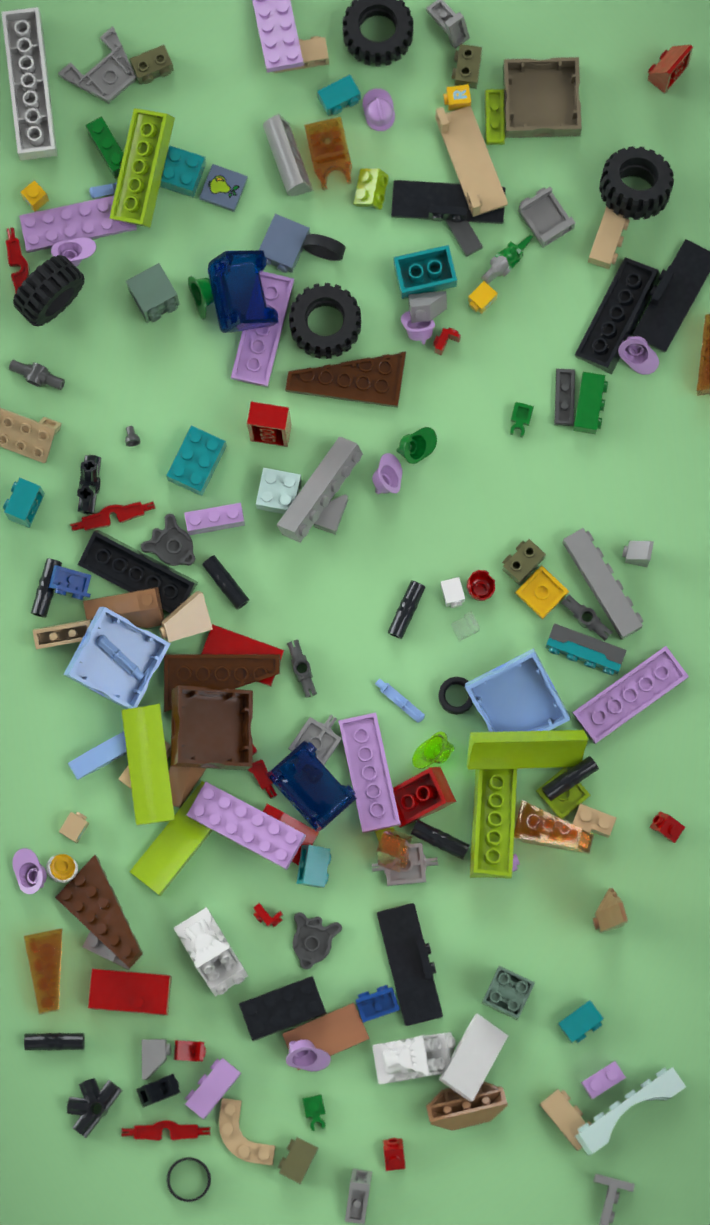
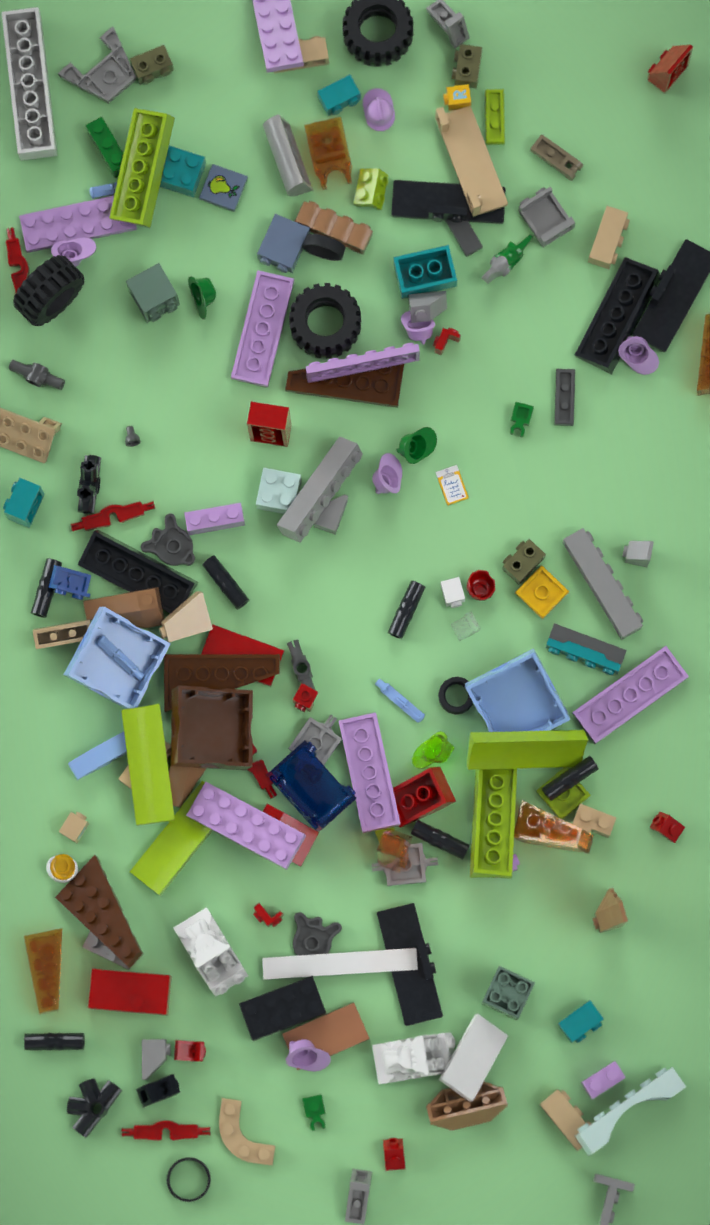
(28, 871): lavender piece -> none
(34, 196): yellow brick -> none
(196, 460): teal brick -> none
(212, 1088): lavender brick -> none
(239, 291): clear blue windscreen -> none
(298, 1159): olive brick -> none
(304, 698): none -> red bracket
(313, 866): teal brick -> none
(339, 228): none -> medium nougat brick
(339, 963): none -> white sticker
(356, 364): none -> lavender plate
(377, 1004): blue bracket -> none
(452, 485): none -> white sticker
(482, 297): yellow brick -> none
(542, 97): dark tan tile -> none
(556, 157): none -> dark tan plate
(578, 610): dark grey pin -> none
(590, 403): green brick -> none
(641, 164): black tyre -> none

